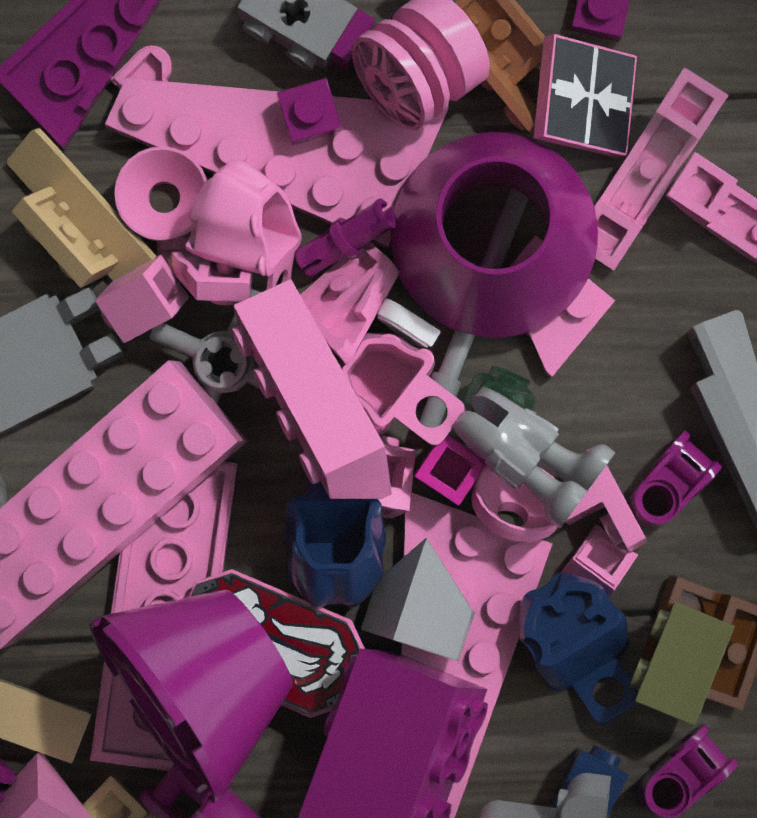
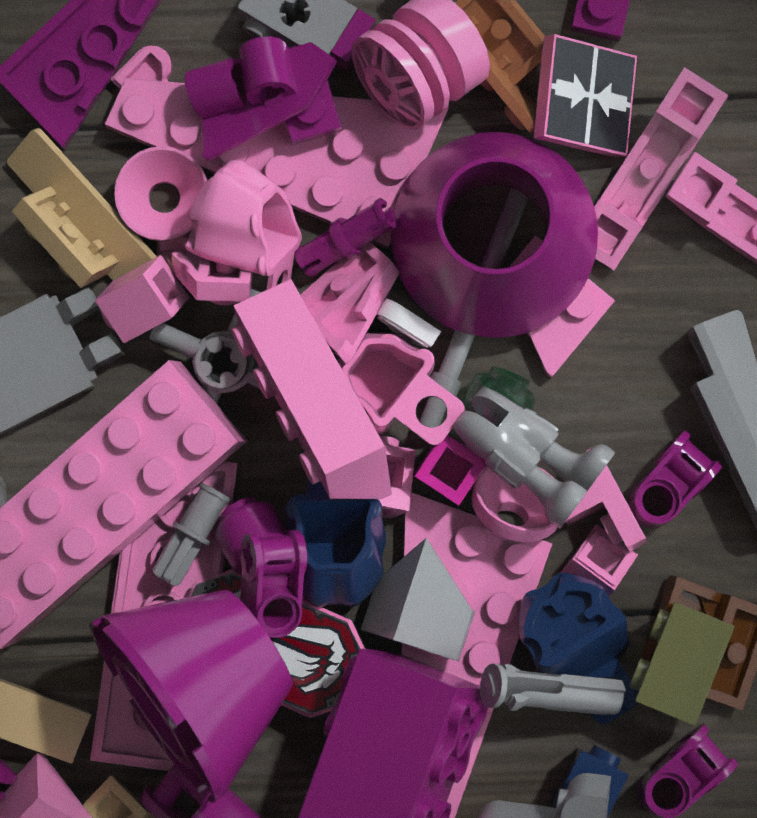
(190, 535): none -> light grey axle
(243, 518): none -> magenta head
(255, 91): none -> magenta panel
(273, 571): none -> magenta piece
(550, 691): none -> light grey piece

